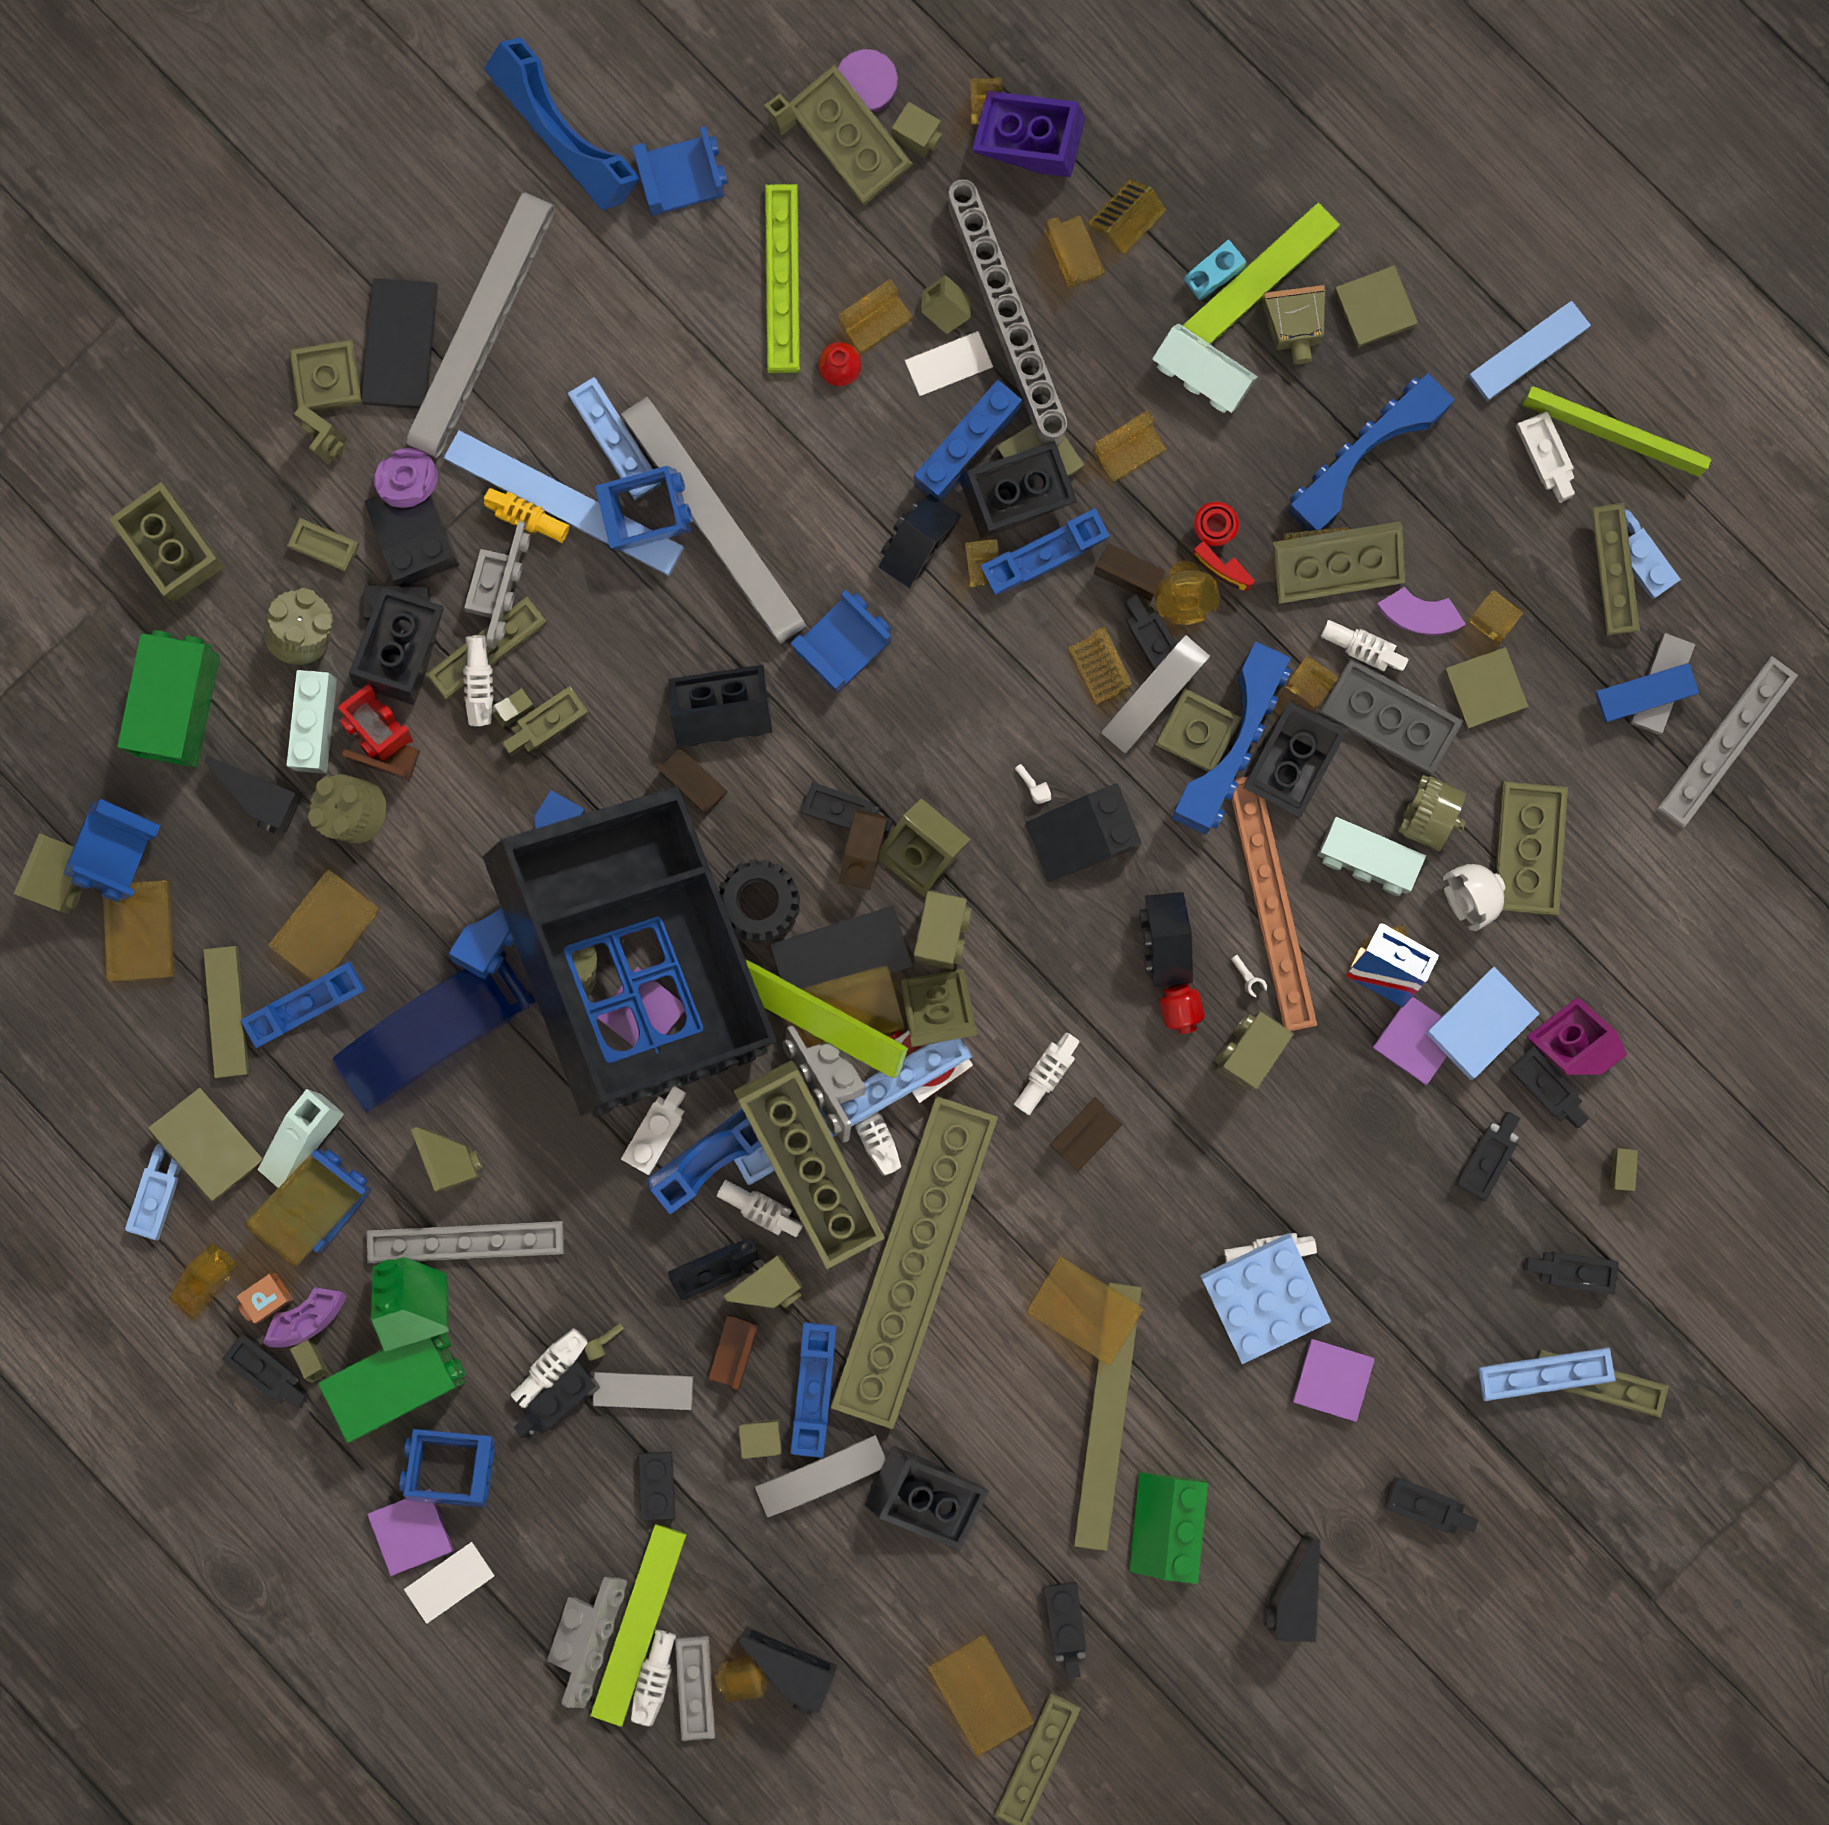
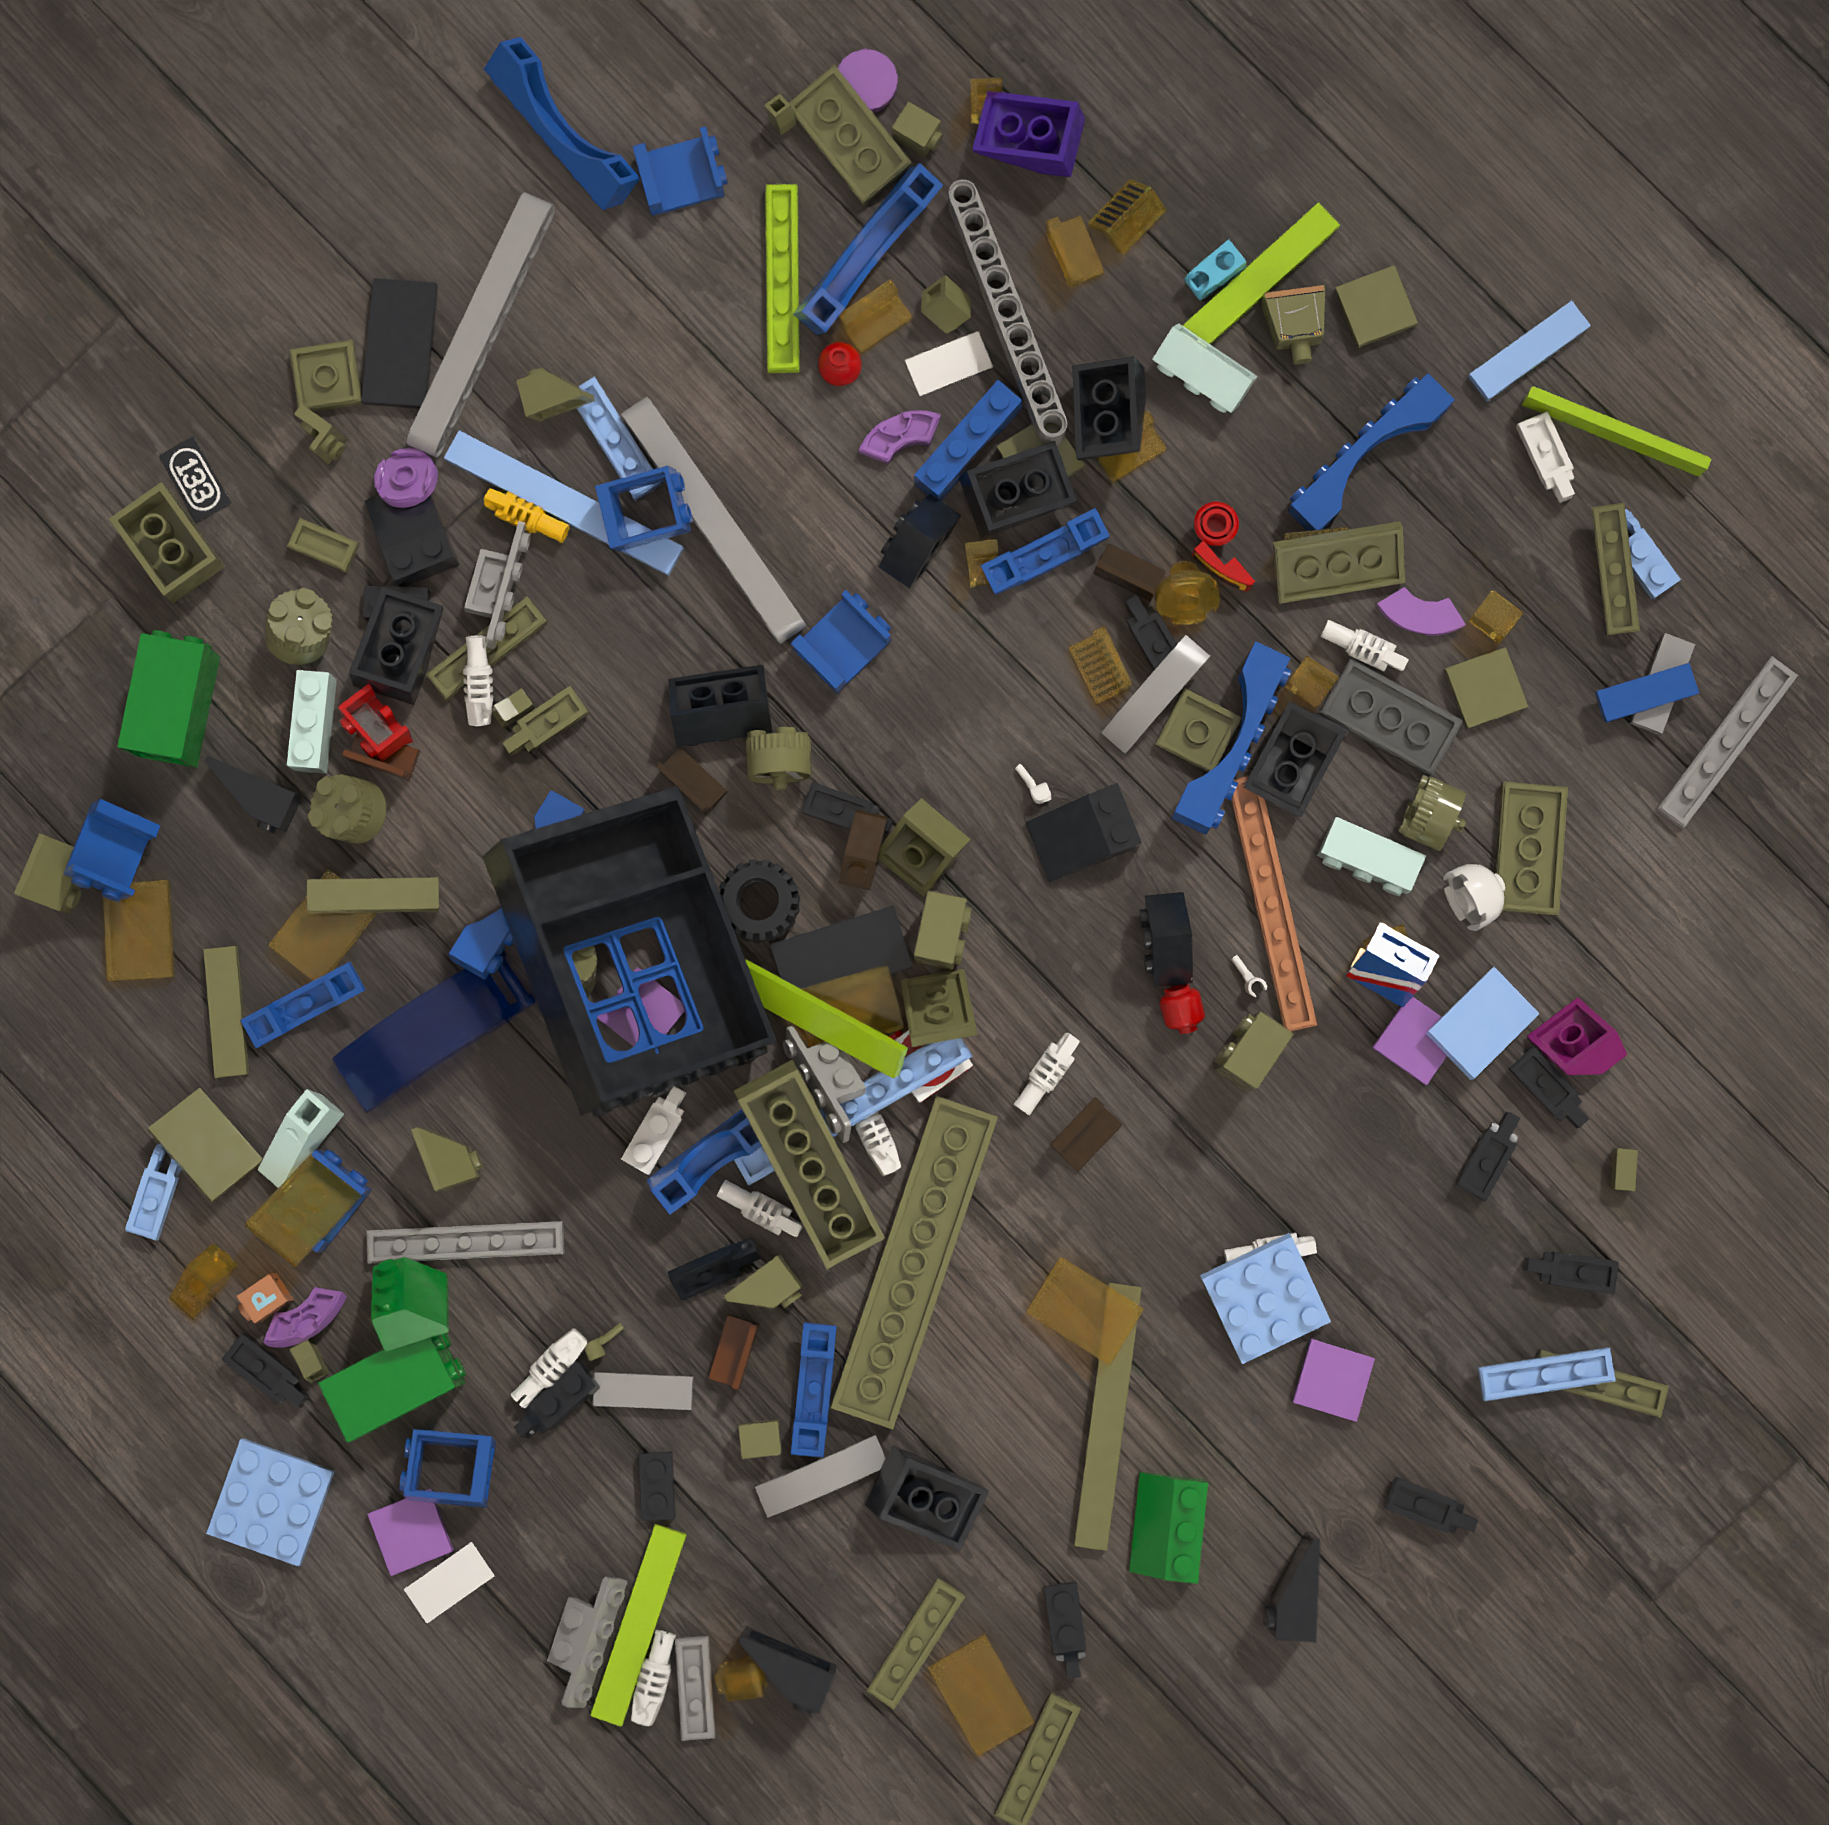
(194, 479): none -> black sticker
(270, 1502): none -> light blue plate
(372, 895): none -> olive tile
(550, 395): none -> olive slope
(778, 757): none -> olive piece
(867, 247): none -> blue arch
(900, 432): none -> medium lavender tile
(915, 1643): none -> olive tile
(1108, 407): none -> black slope

